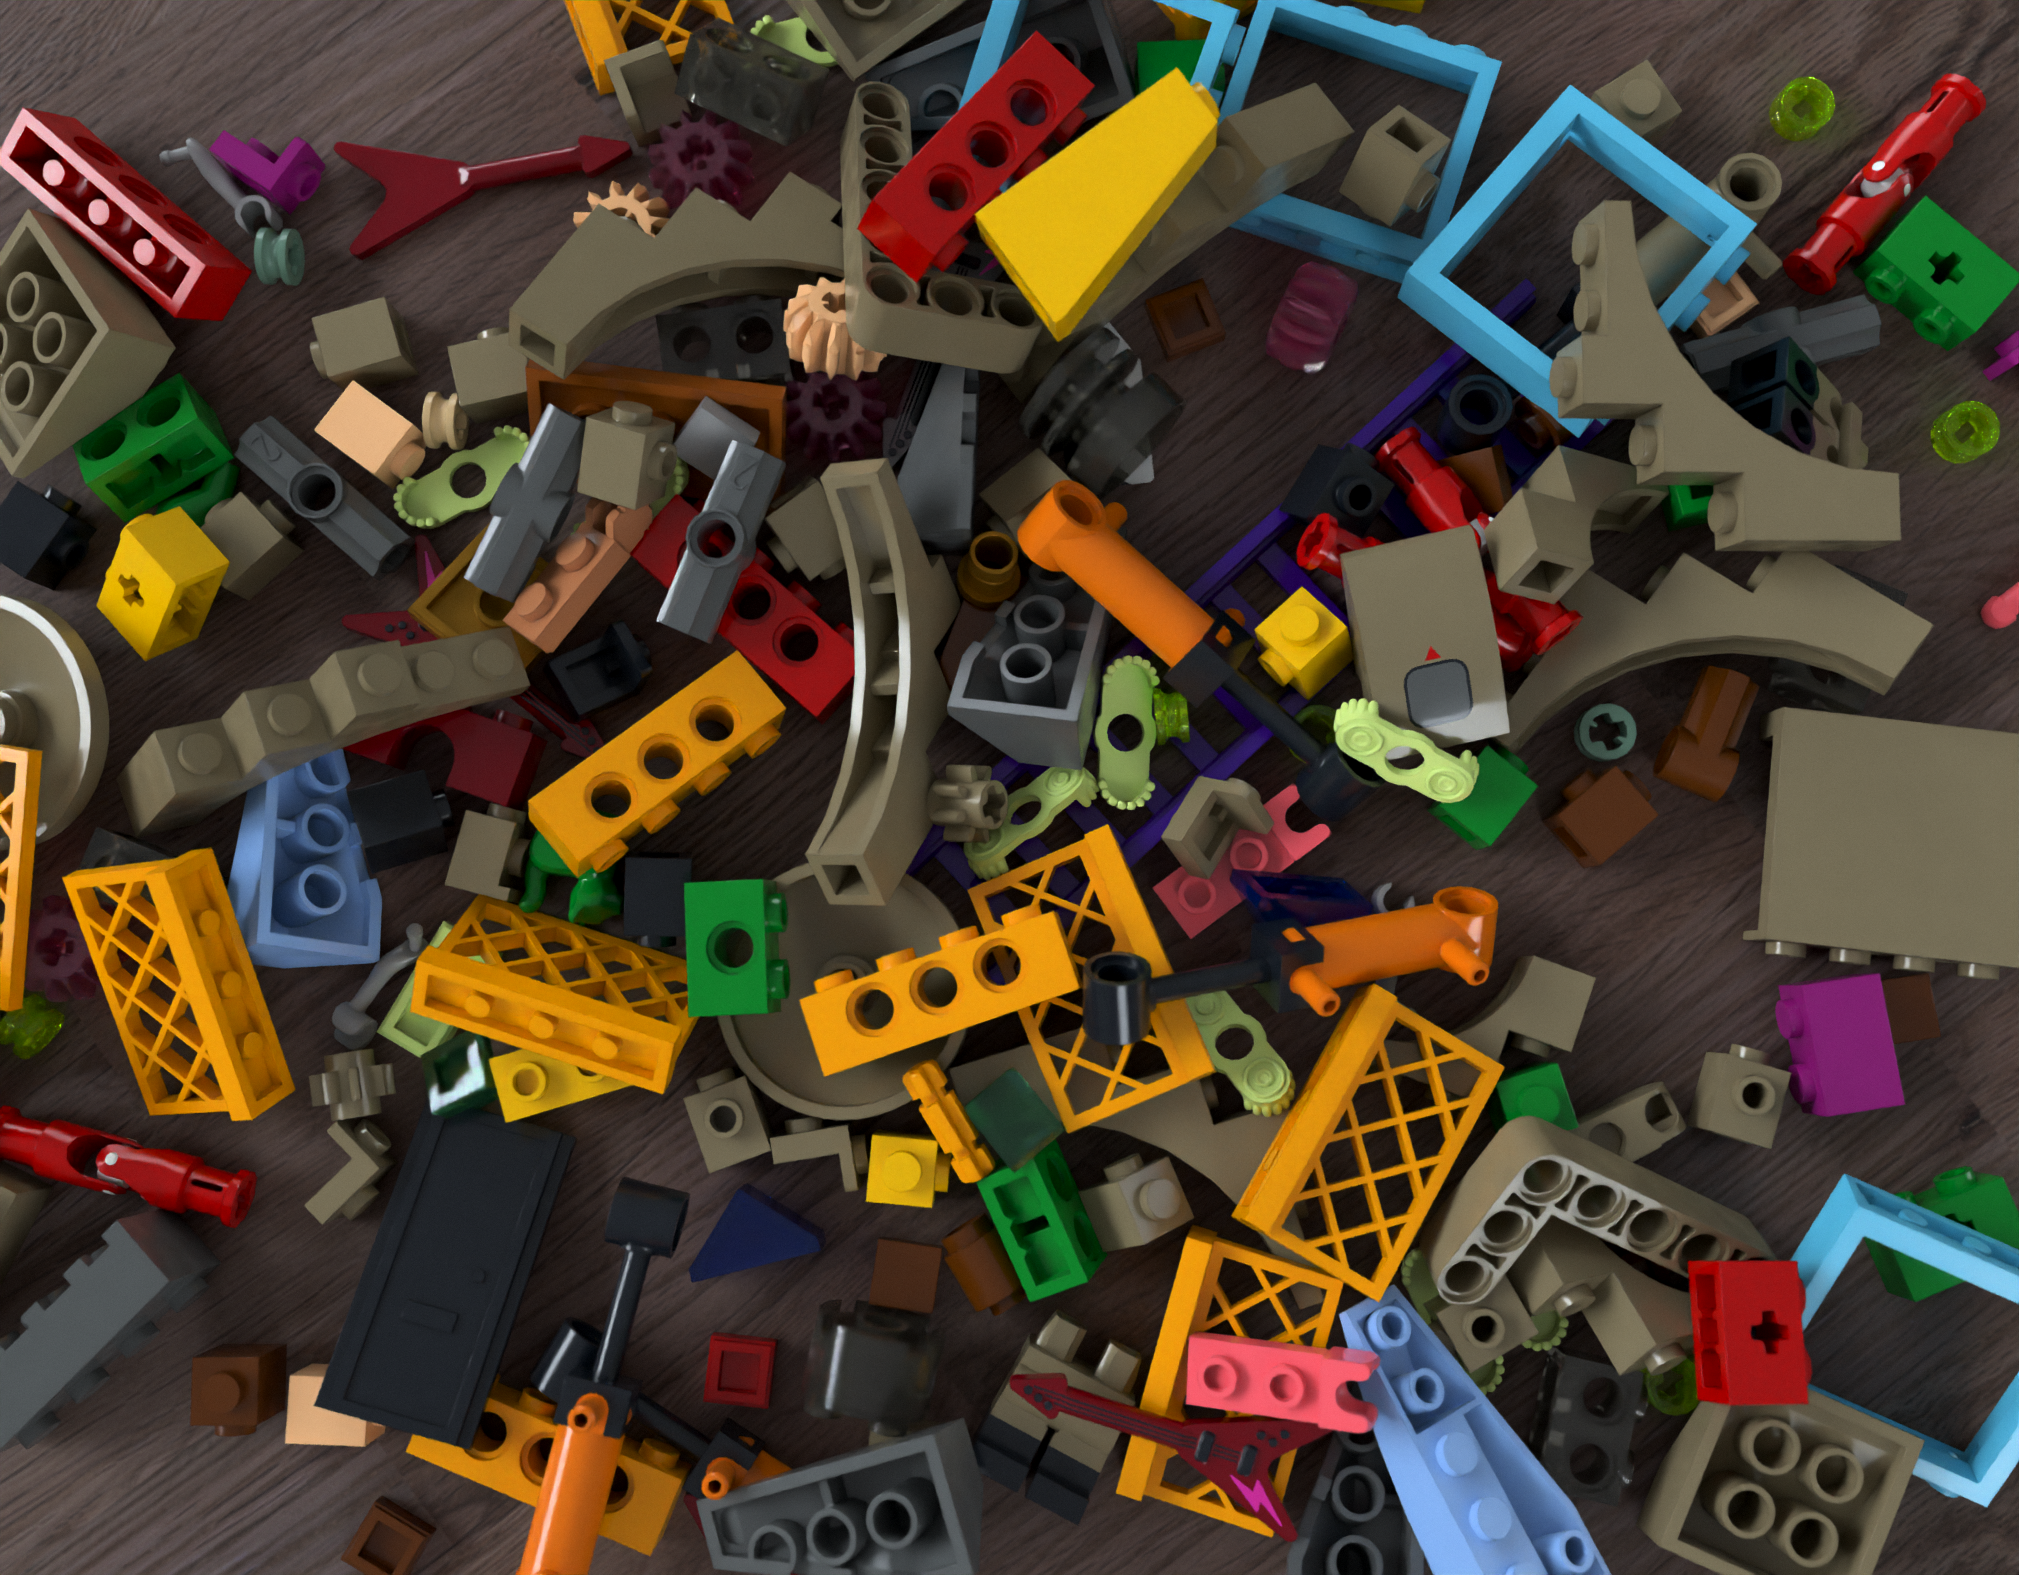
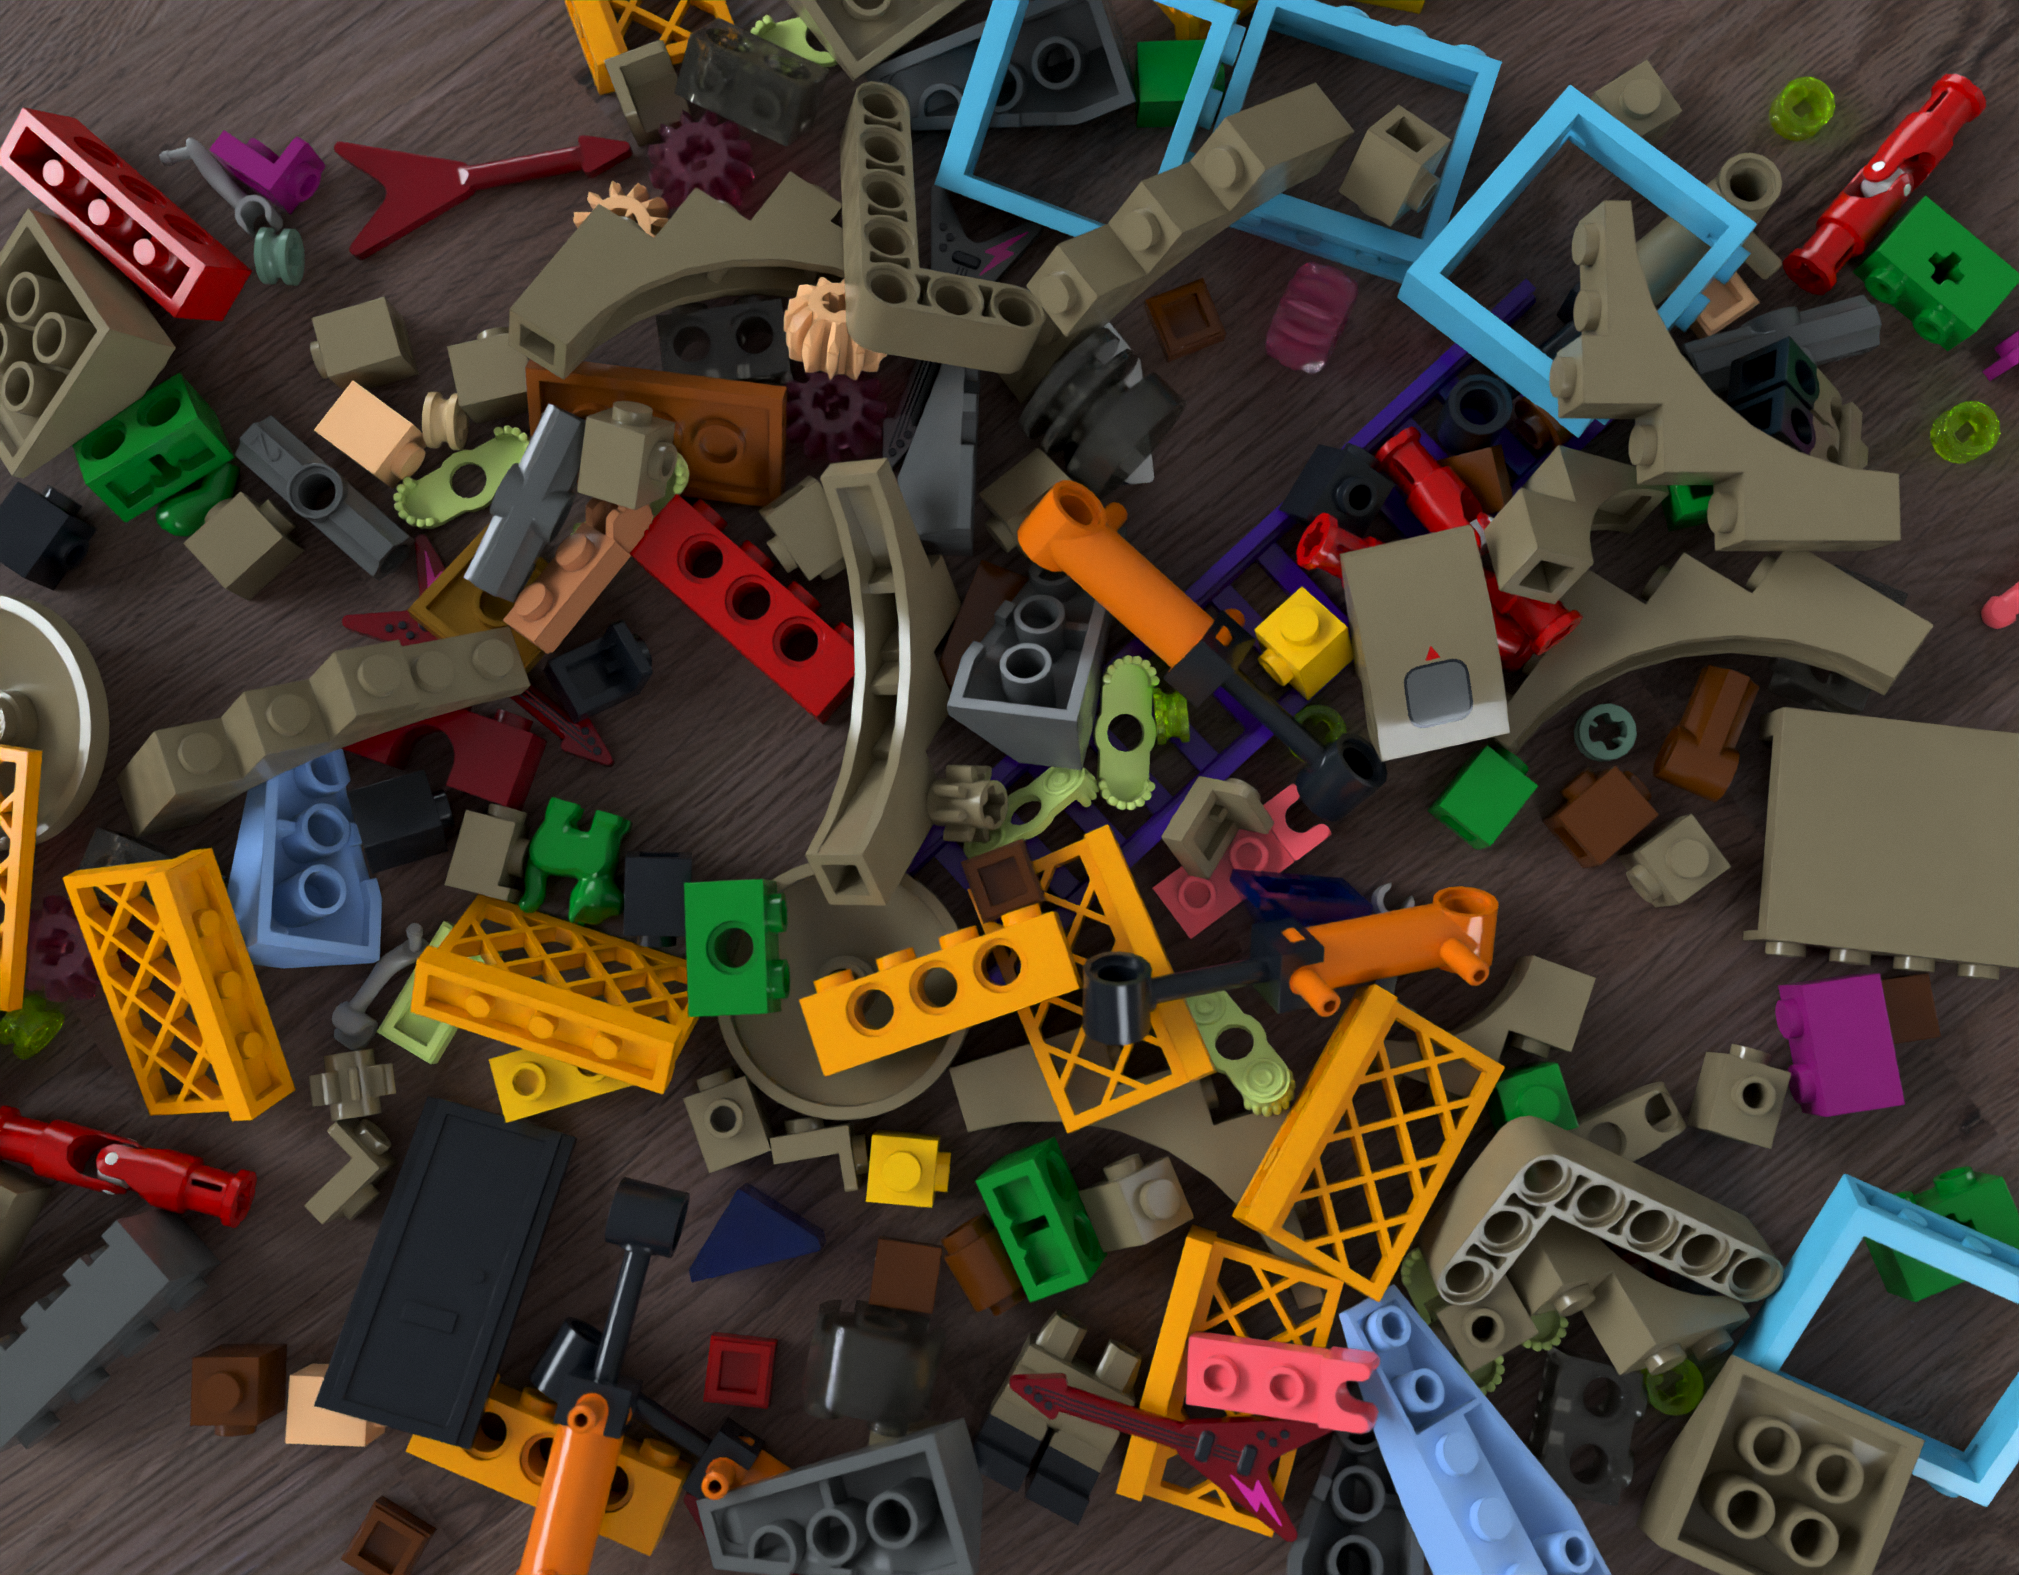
(161, 582): yellow brick -> none
(459, 1074): clear green tile -> none
(708, 436): light grey tile -> none
(725, 694): light orange brick -> none
(735, 501): dark grey piece -> none
(948, 1121): light orange axle -> none
(989, 586): pearl gold piece -> none
(1003, 880): none -> reddish brown tile
(1014, 1119): clear green slope -> none
(1031, 84): red brick -> none
(1095, 201): yellow slope -> none
(1369, 738): yellowish green piece -> none
(1673, 862): none -> dark tan brick
(1730, 1361): red brick -> none

